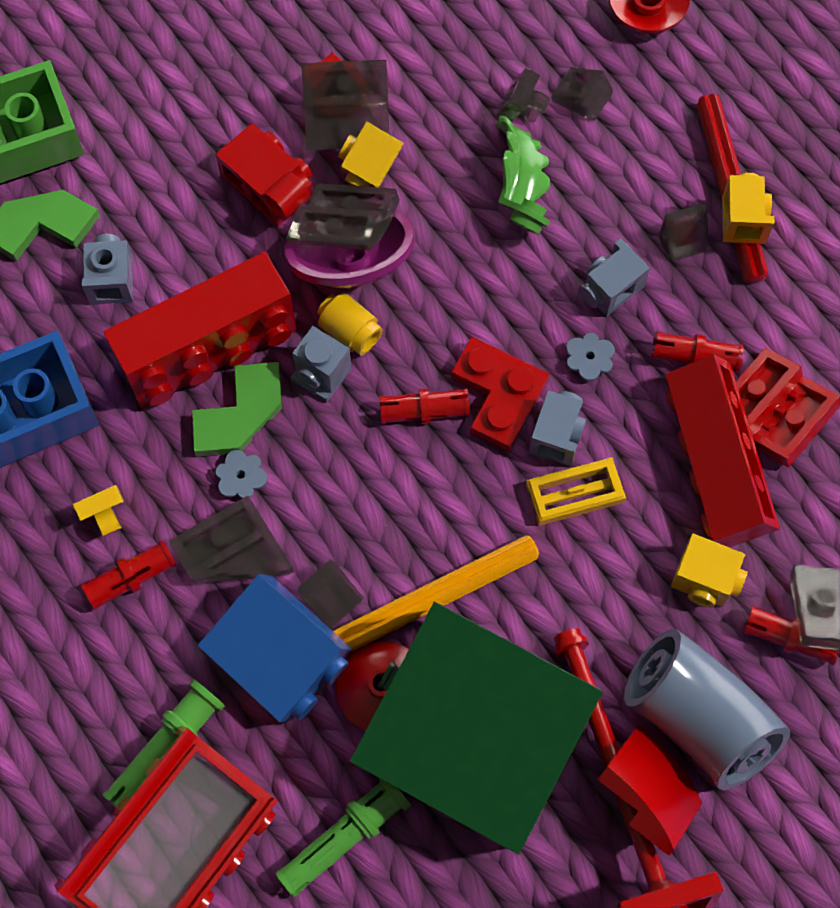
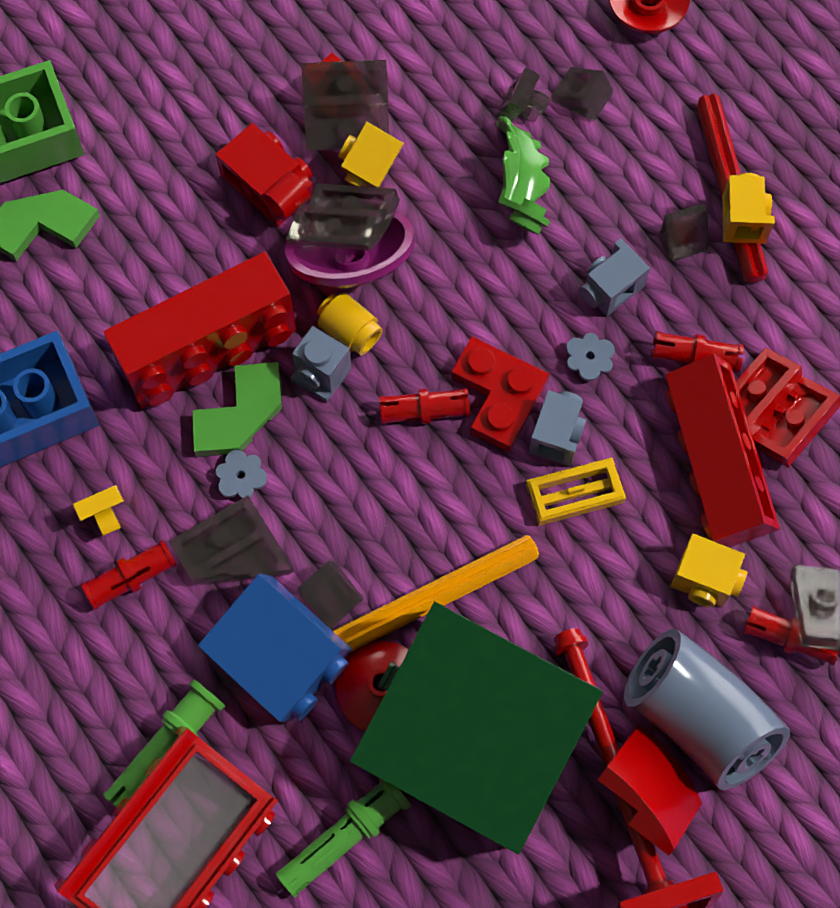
(108, 270): sand blue brick -> none

